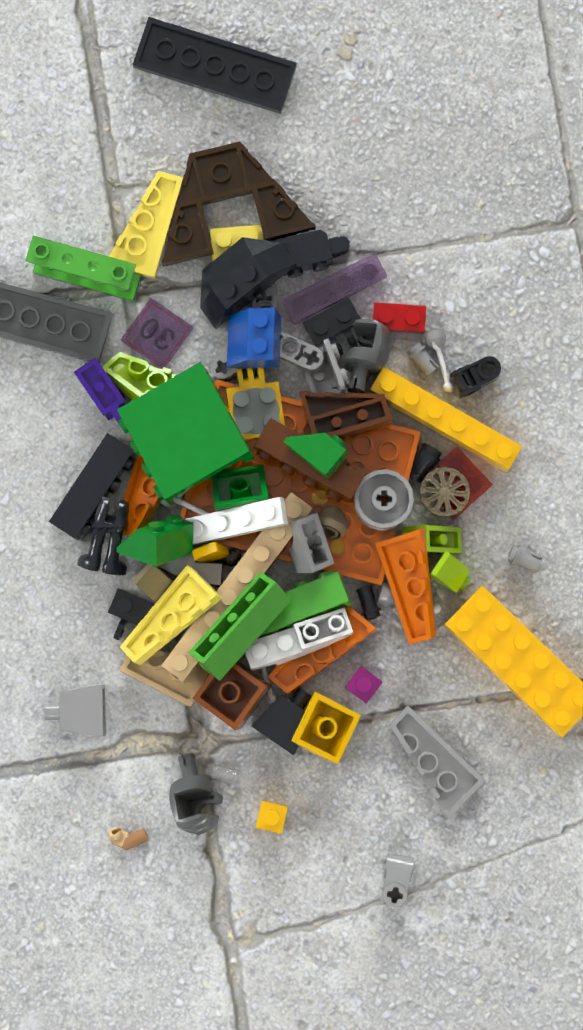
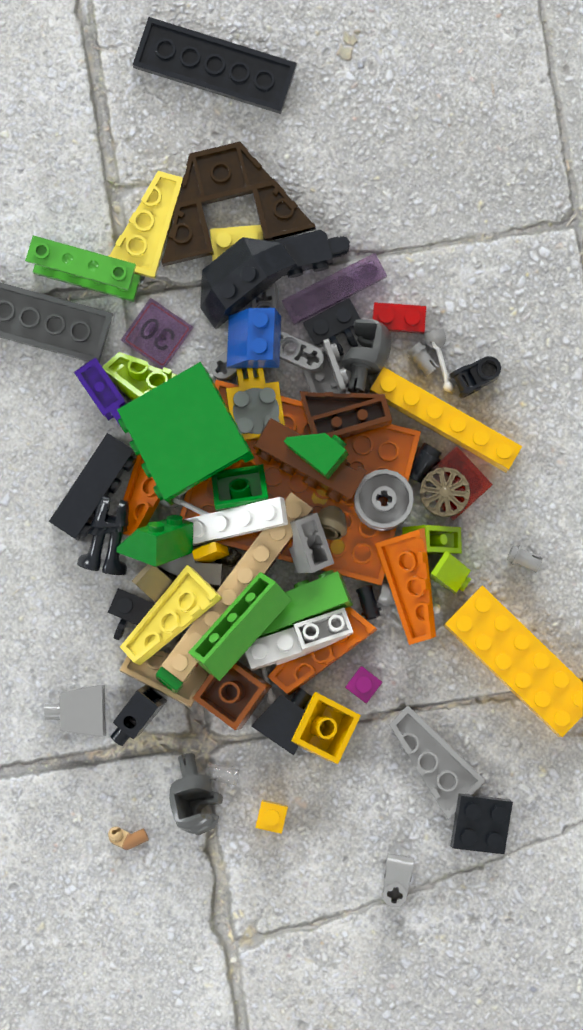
(143, 707): none -> black torso
(169, 680): none -> green tile
(481, 823): none -> black plate

